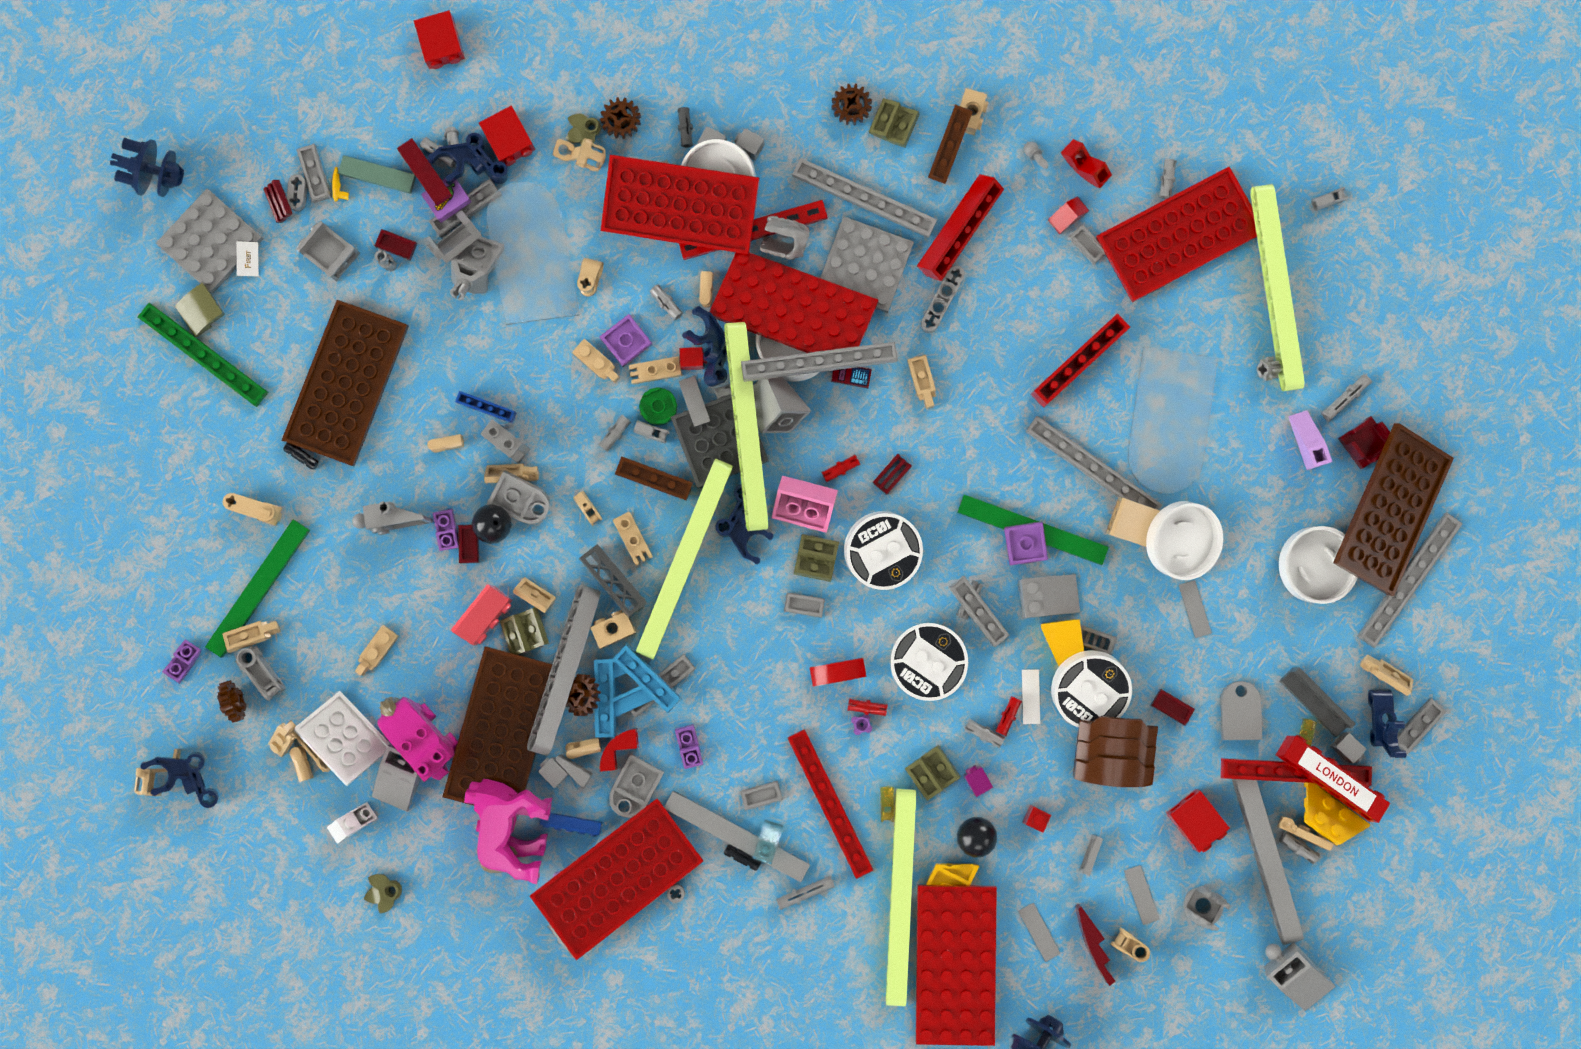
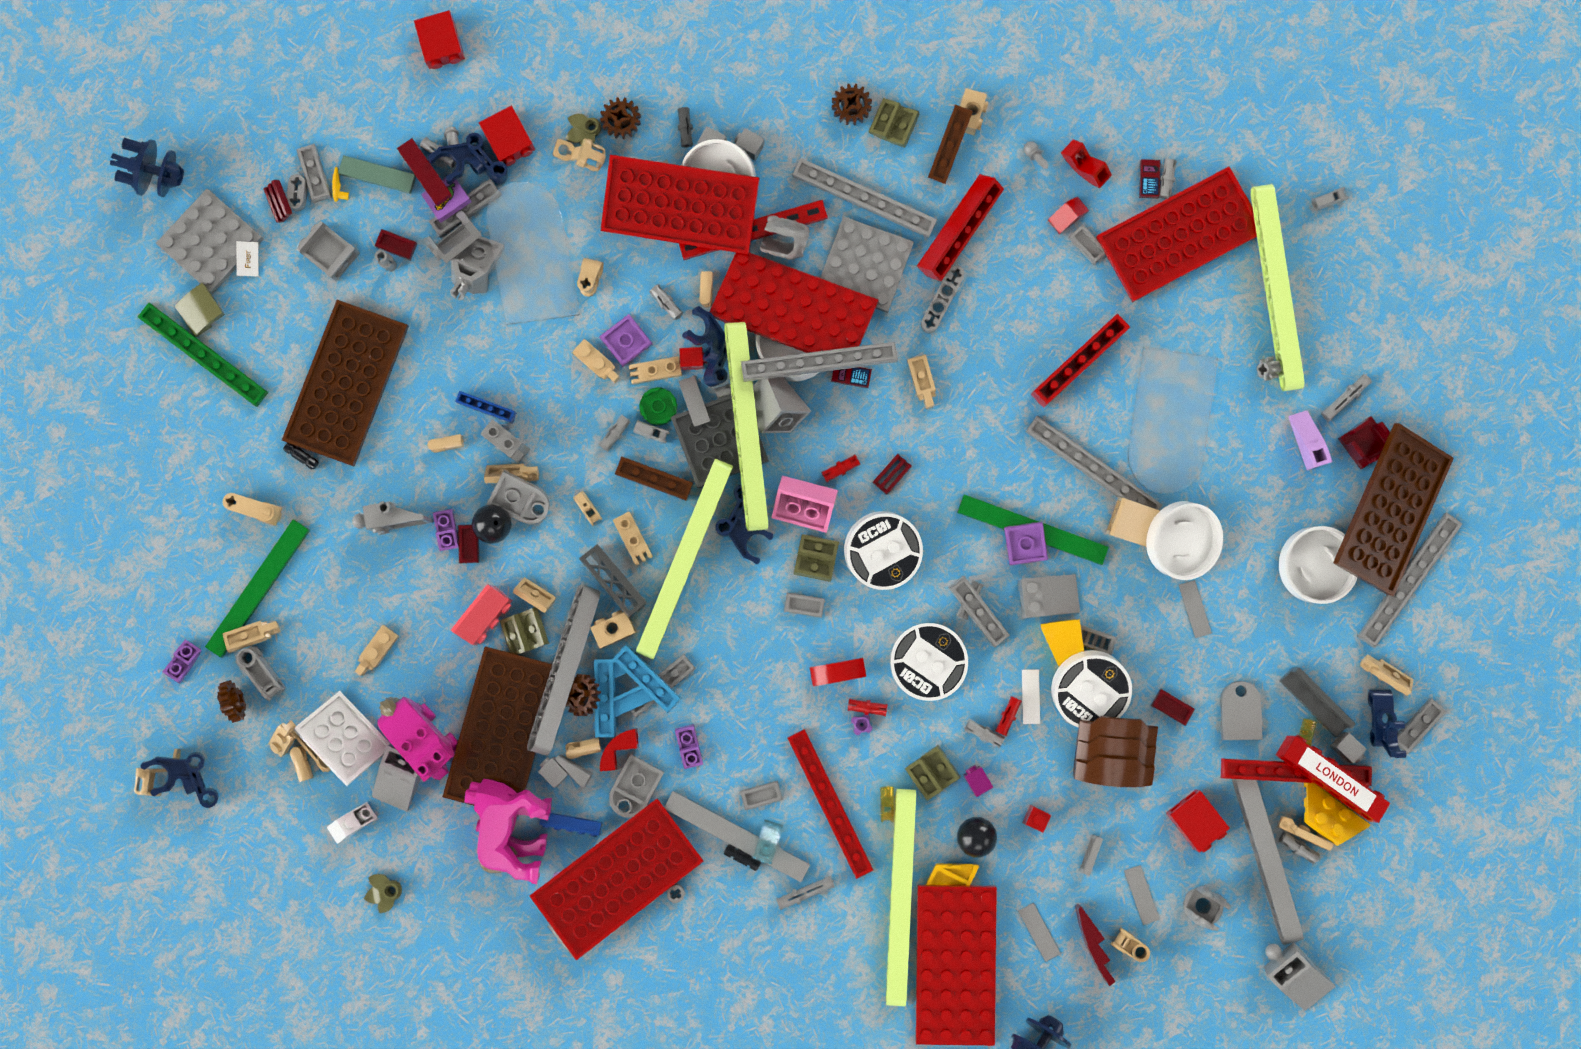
(1149, 179): none -> tile

